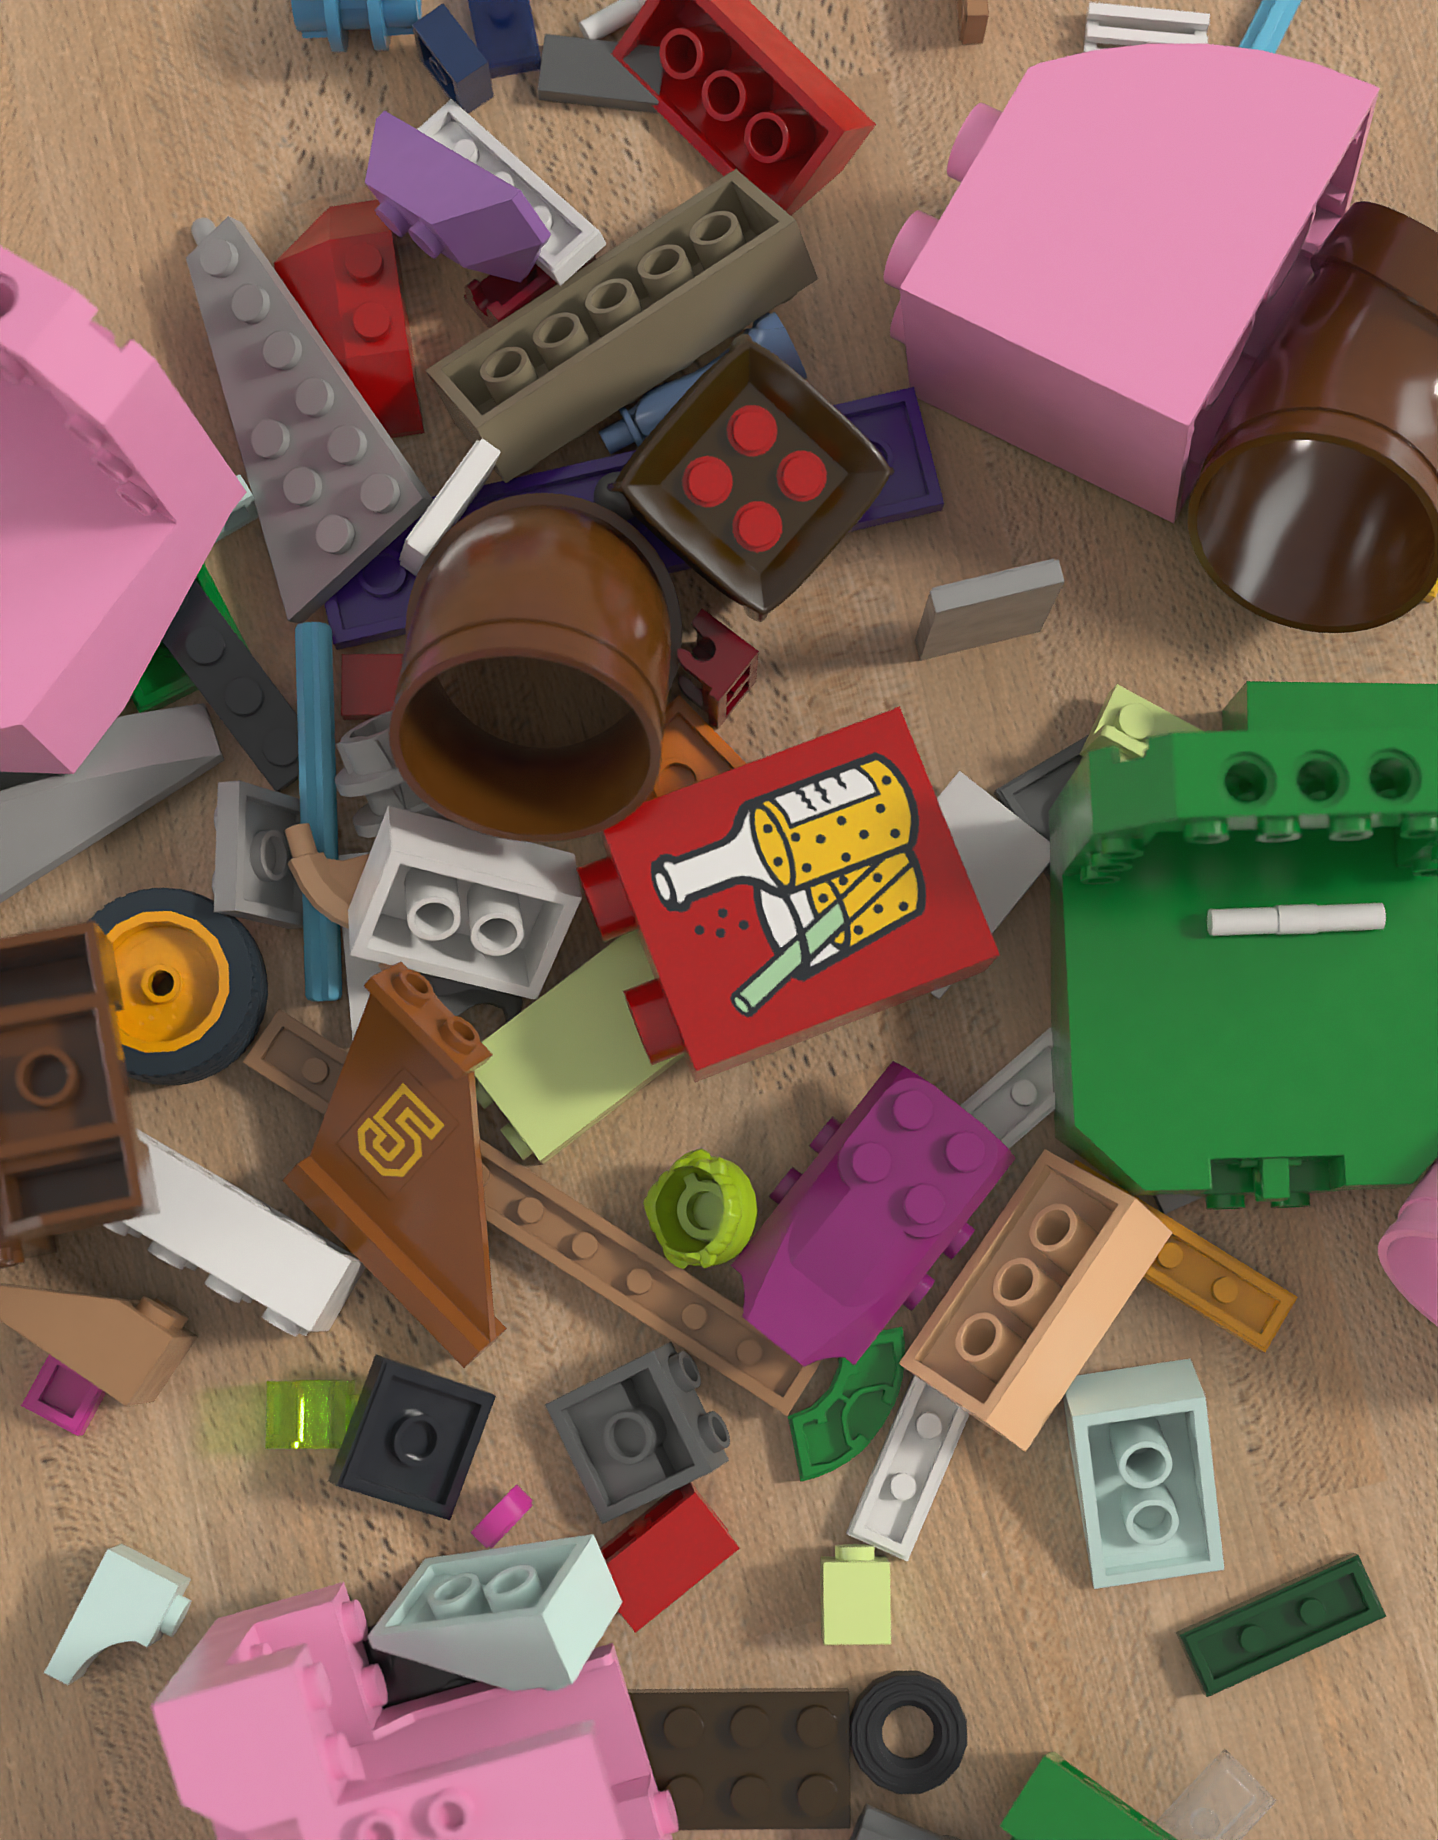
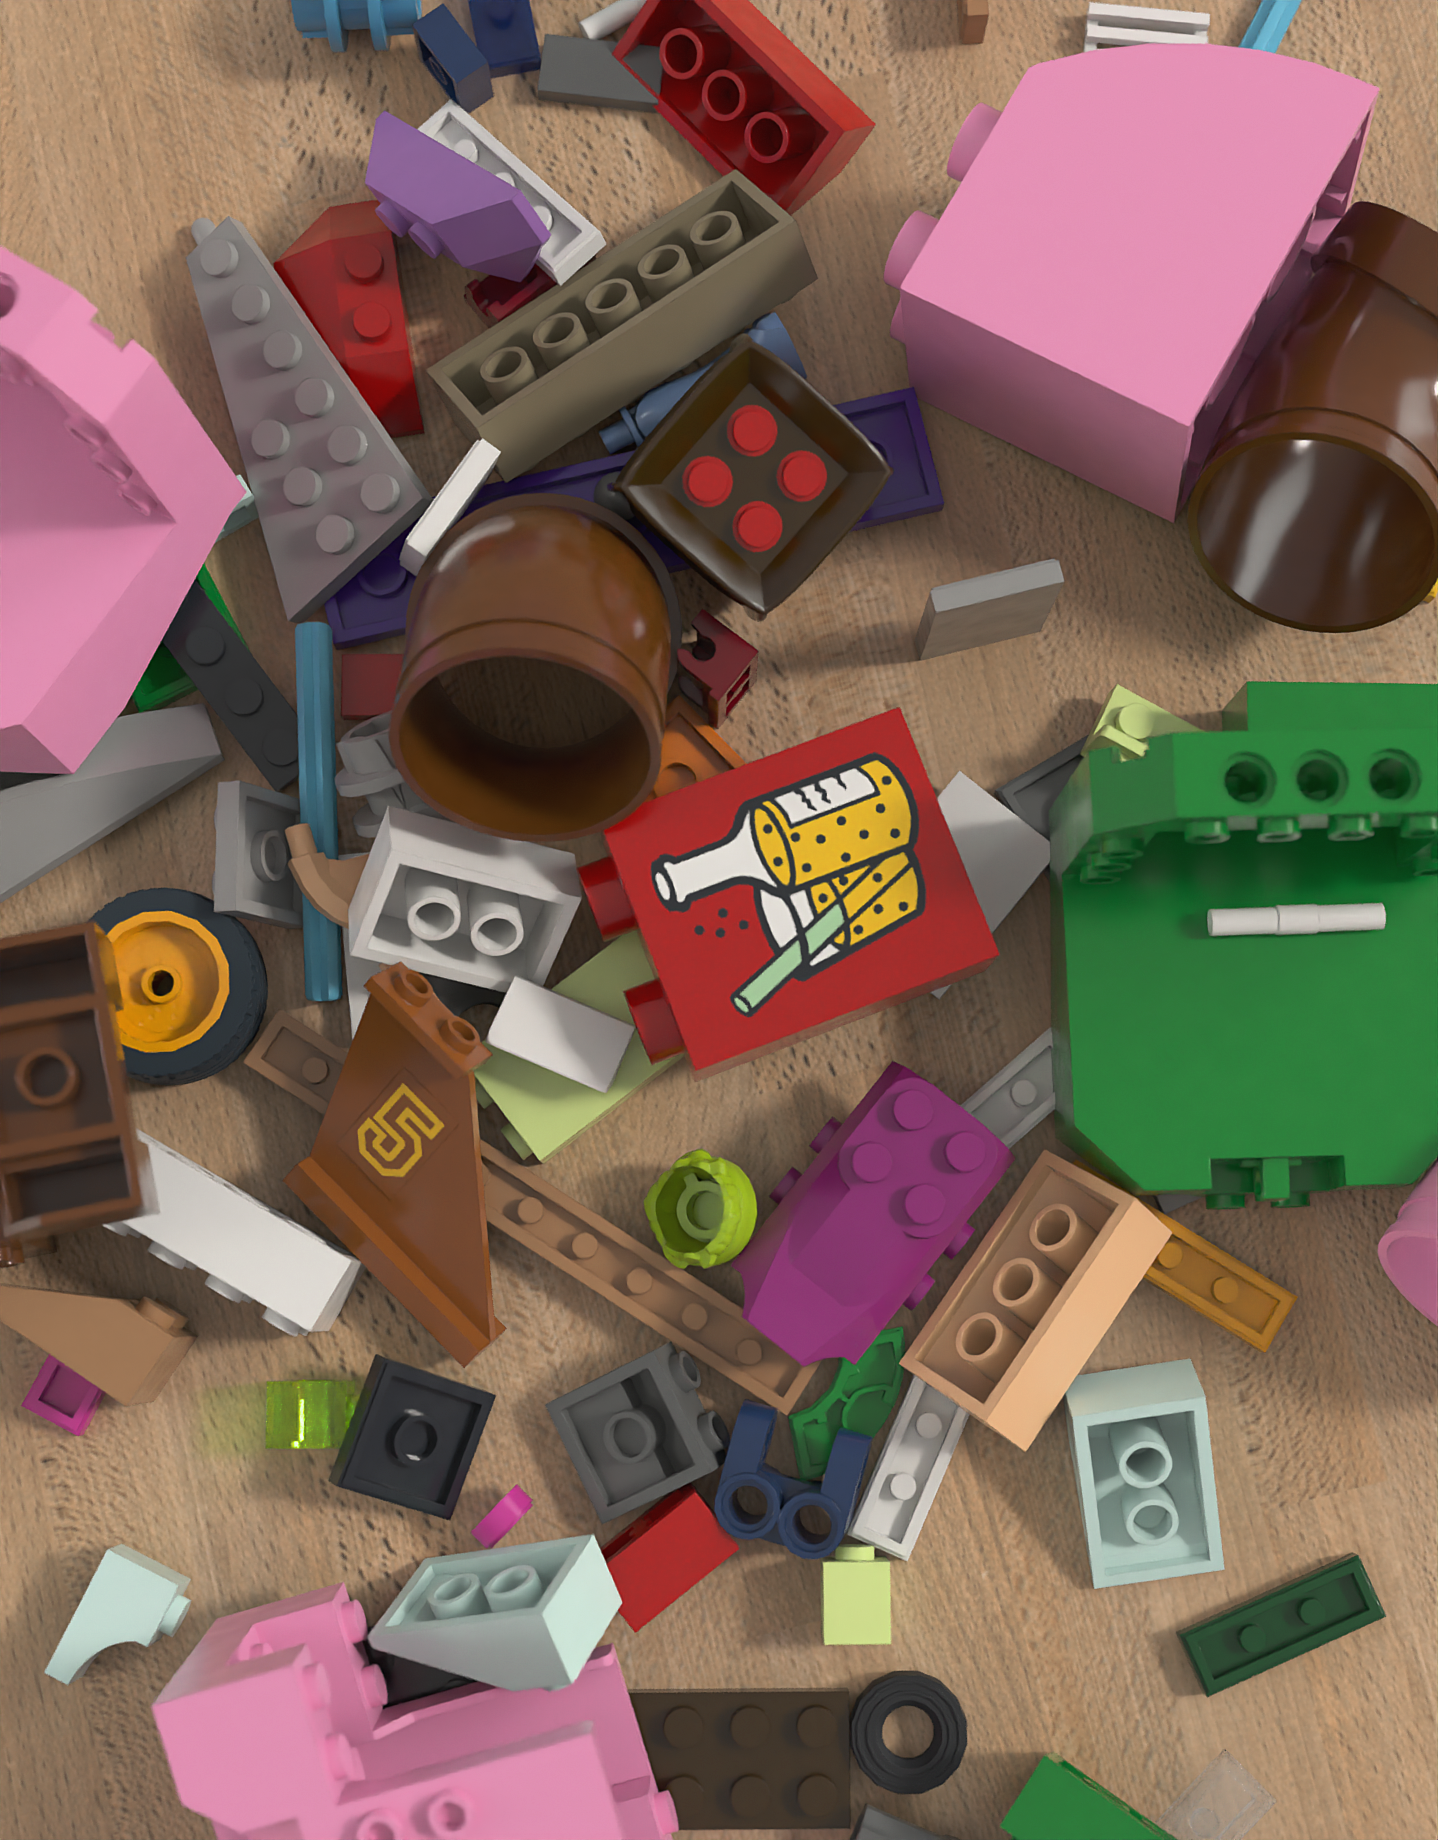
(560, 1034): none -> white slope
(786, 1494): none -> dark blue piece

